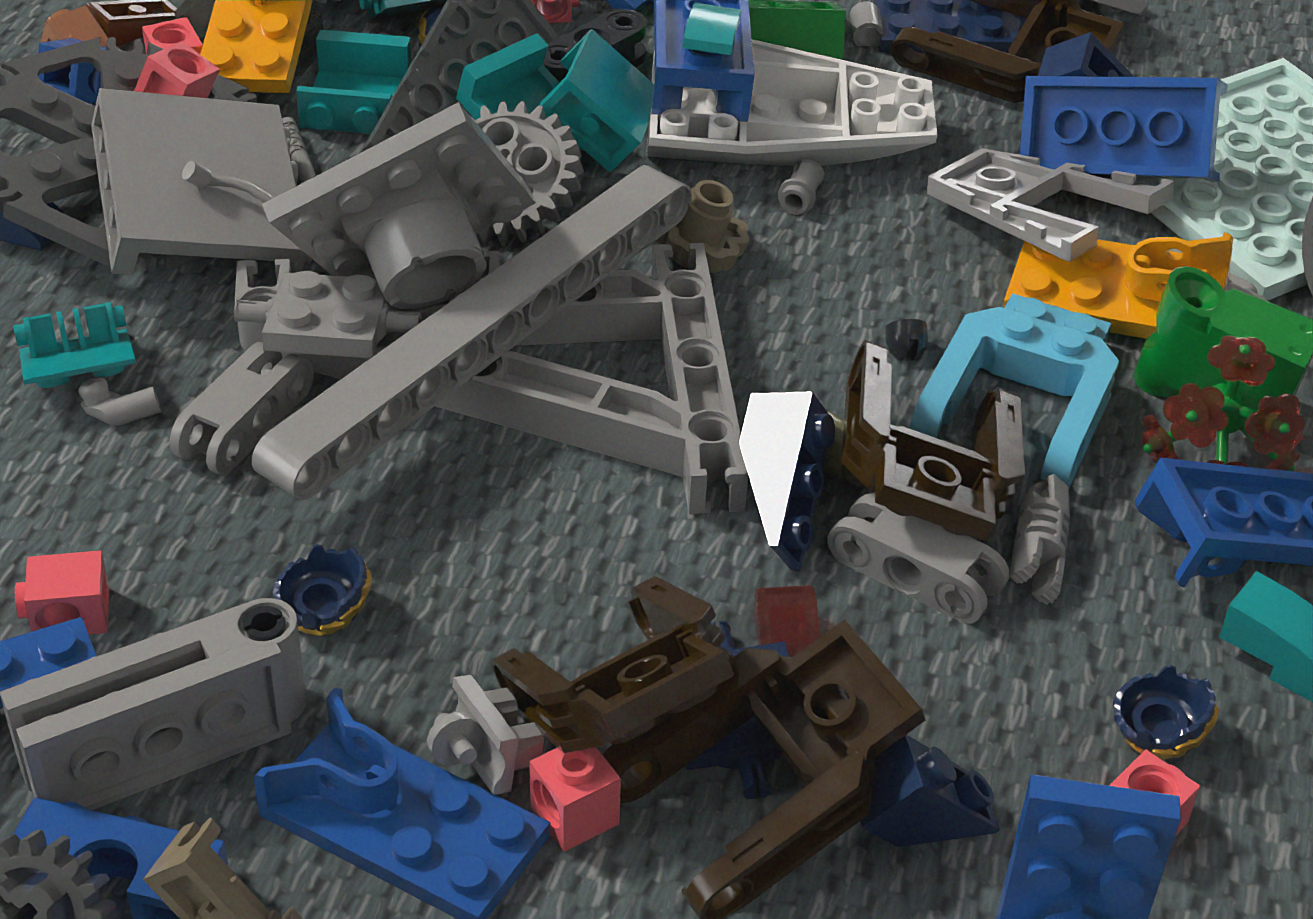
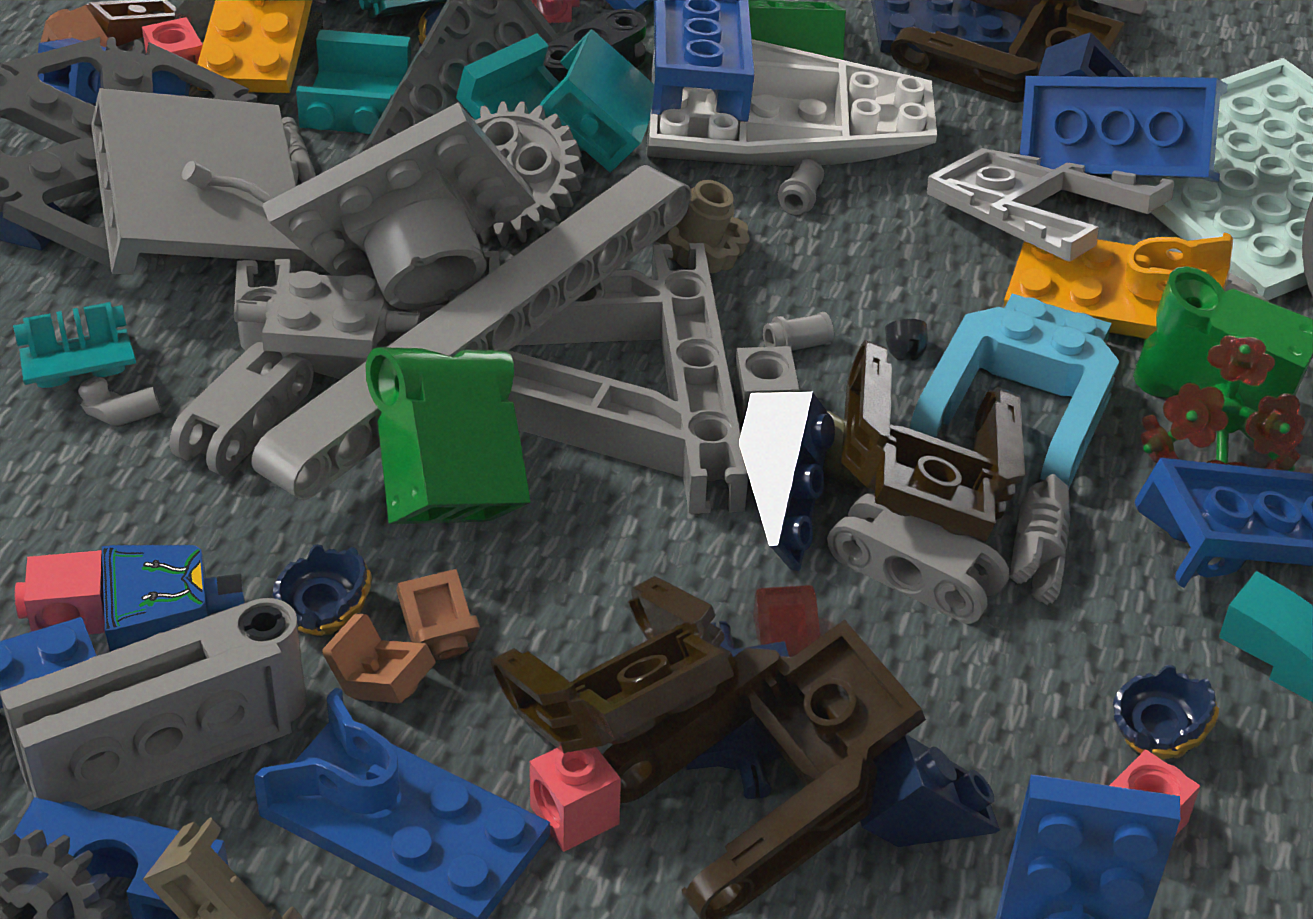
(160, 590): none -> blue torso
(177, 72): coral brick -> none
(376, 667): none -> nougat bracket
(438, 614): none -> nougat bracket
(447, 435): none -> green piece
(485, 735): light grey hips -> none
(712, 28): teal slope -> none
(763, 372): none -> light grey brick
(799, 332): none -> light grey pin
(866, 24): light grey hinge -> none

